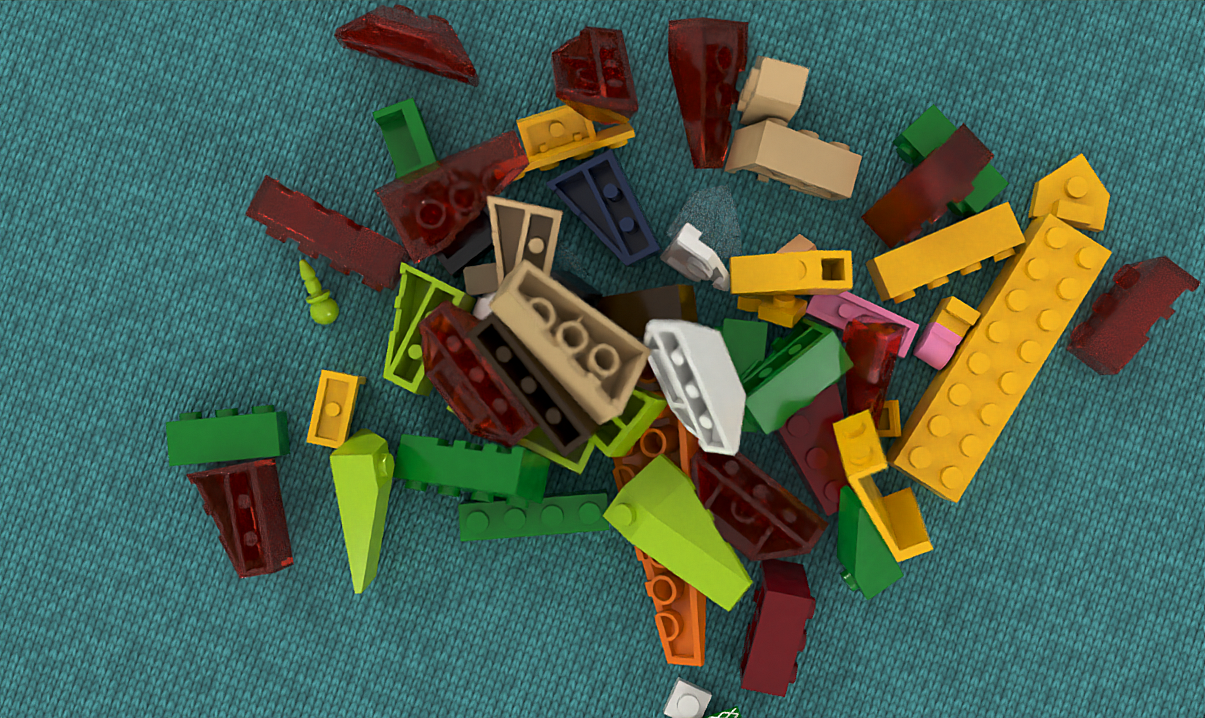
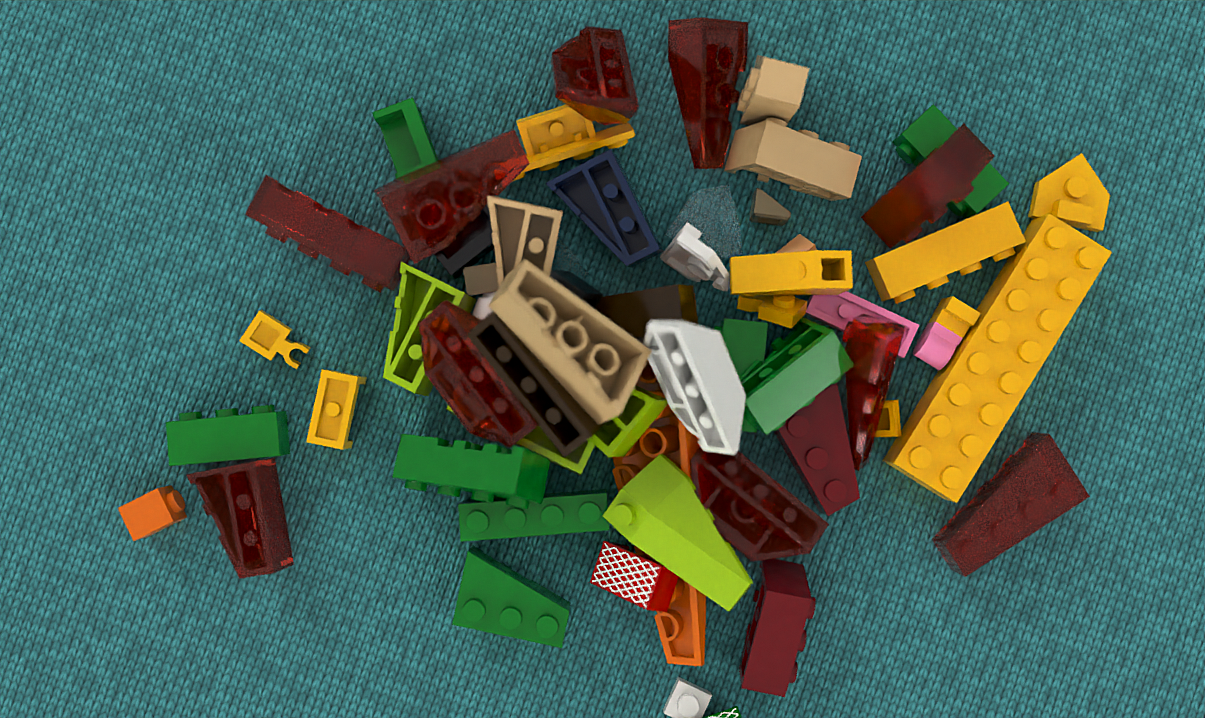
(153, 512): none -> orange brick
(269, 336): none -> yellow plate
(323, 308): lime bar -> none
(363, 485): lime wedge -> none
(409, 41): clear red wedge -> none
(507, 603): none -> green wedge
(634, 577): none -> red panel
(767, 210): none -> dark tan slope
(862, 550): green slope -> none
(894, 515): yellow panel -> none
(1019, 500): none -> clear red wedge
(1127, 313): clear red wedge -> none

